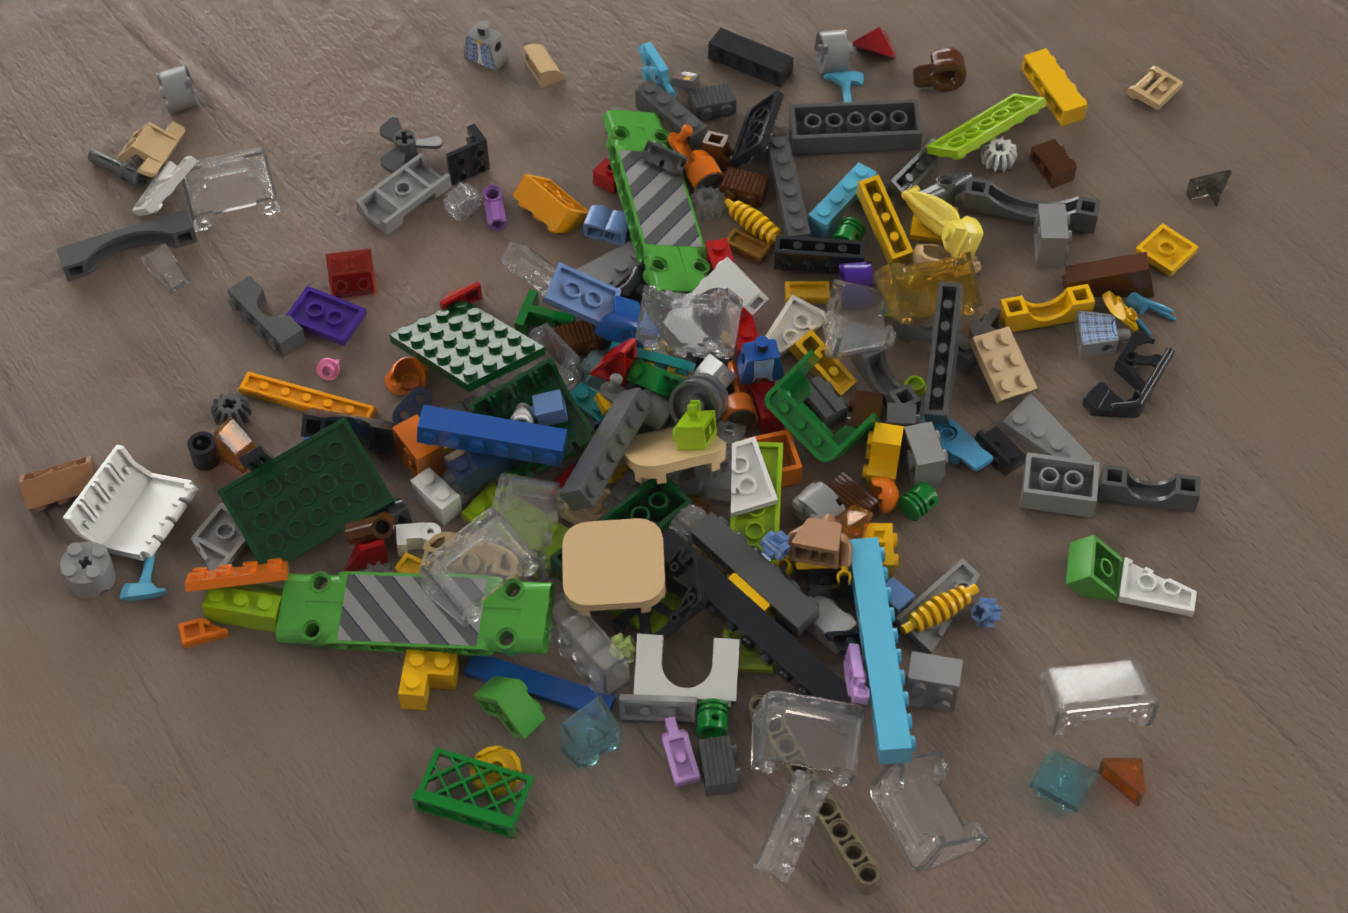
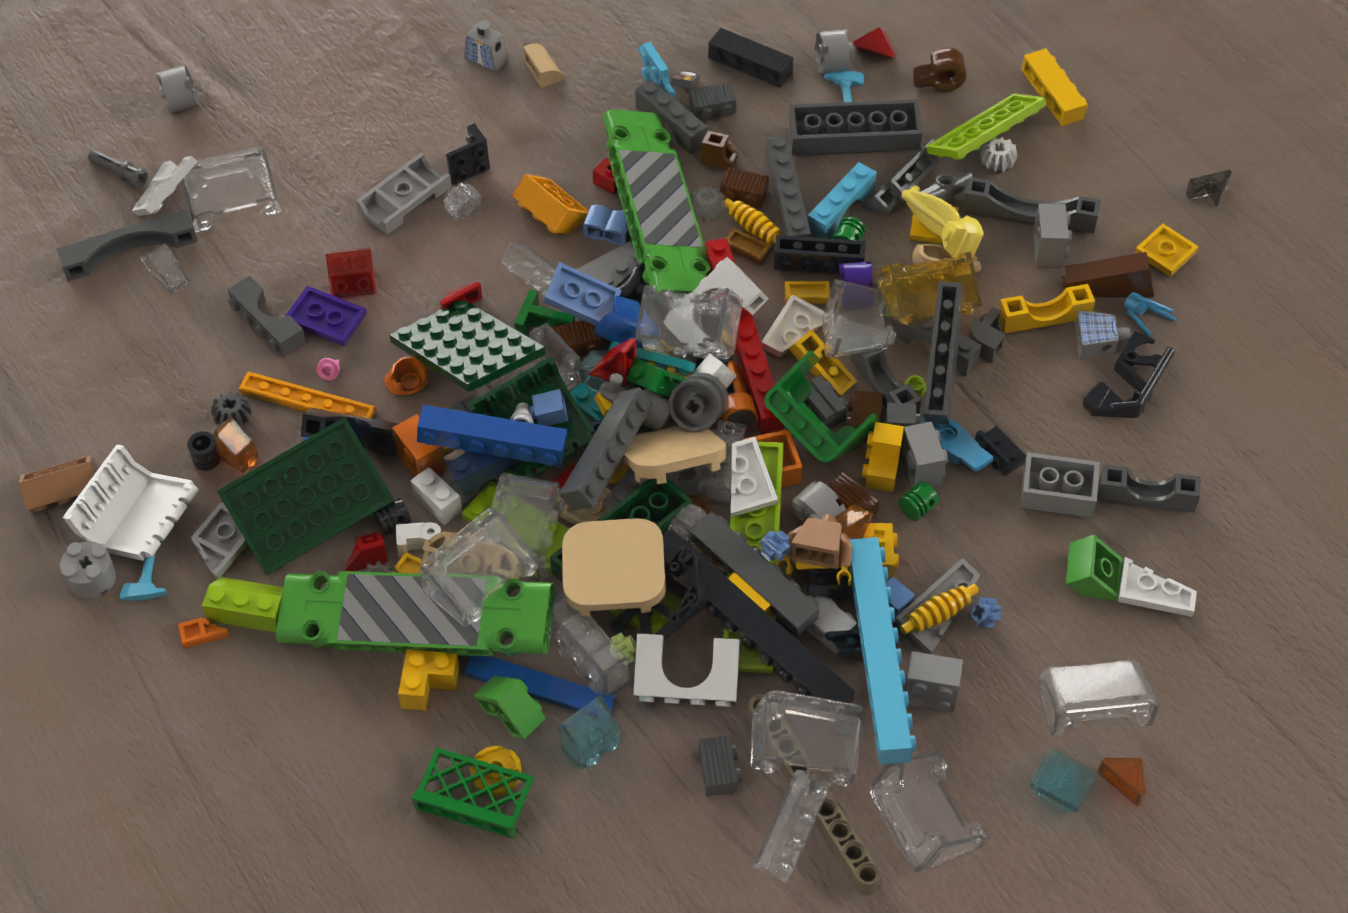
(153, 146): tan plate -> none
(230, 576): orange plate -> none
(255, 458): black tile -> none
(367, 528): reddish brown piece -> none
(404, 143): dark grey piece -> none
(411, 405): dark blue plate -> none
(494, 207): medium lavender piece -> none
(656, 152): dark grey hinge -> none
(657, 707): light grey tile -> none
(679, 754): lavender hinge -> none
(695, 428): lime brick -> none
(700, 166): orange piece -> none
(714, 715): green piece -> none
(757, 129): black plate -> none
(759, 361): blue torso -> none
(855, 676): lavender hinge -> none
(884, 220): yellow brick -> none
(886, 491): orange hair -> none
(1002, 364): tan plate -> none
(1042, 431): light grey wing -> none
(1053, 162): reddish brown brick -> none
(1120, 310): yellow slope -> none
(1158, 92): tan plate -> none

